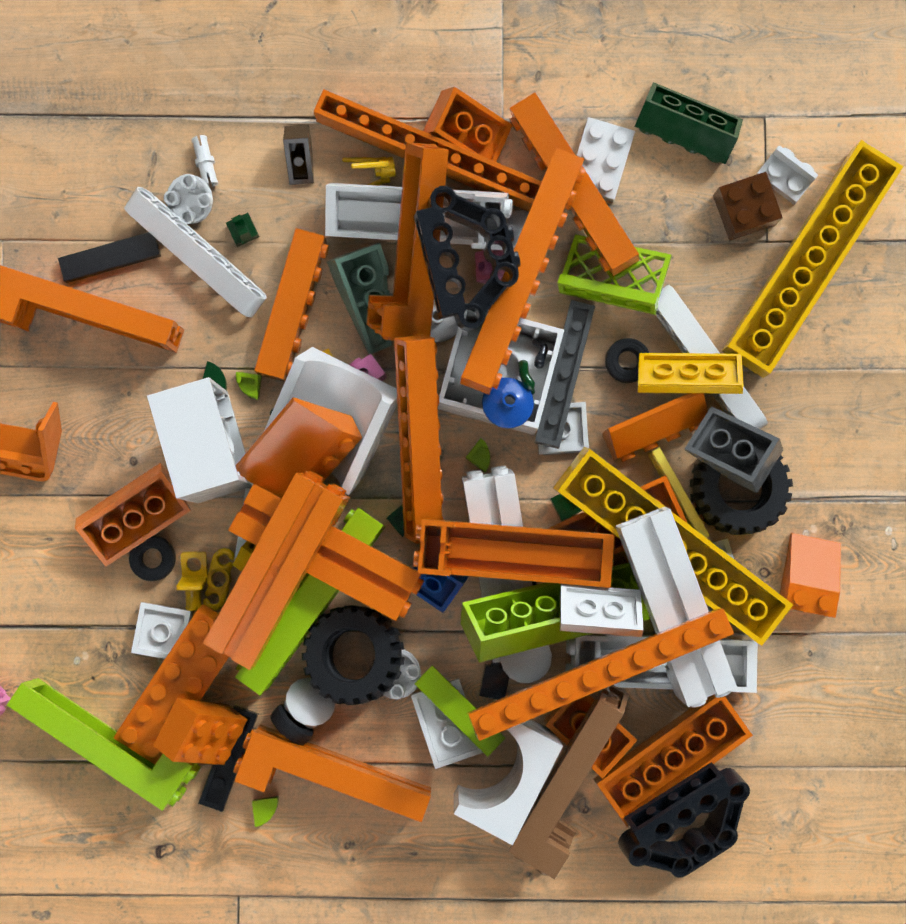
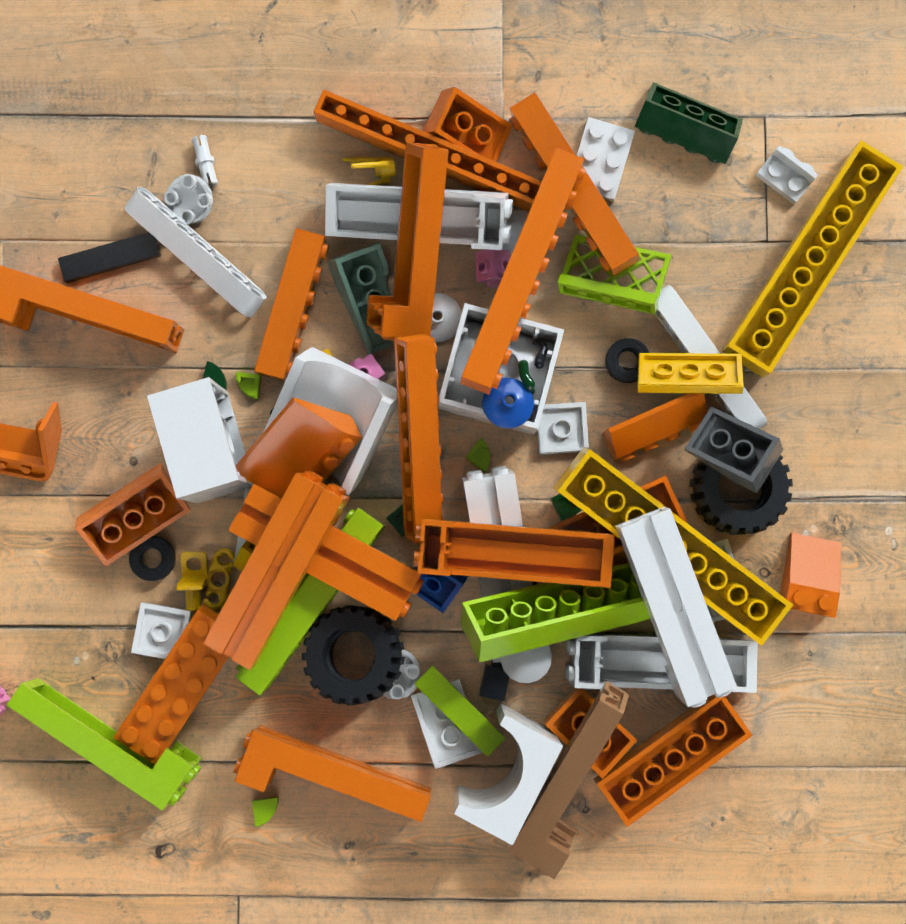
(200, 732): orange brick -> none
(221, 776): black tile -> none
(242, 229): dark green tile -> none
(289, 727): black tyre -> none
(298, 154): dark brown slope -> none
(307, 705): white dish -> none
(473, 217): black brick -> none
(565, 374): dark grey plate -> none
(599, 673): orange brick -> none
(601, 610): white plate -> none
(652, 824): black brick -> none
(664, 468): light yellow tile -> none
(747, 206): reddish brown brick -> none

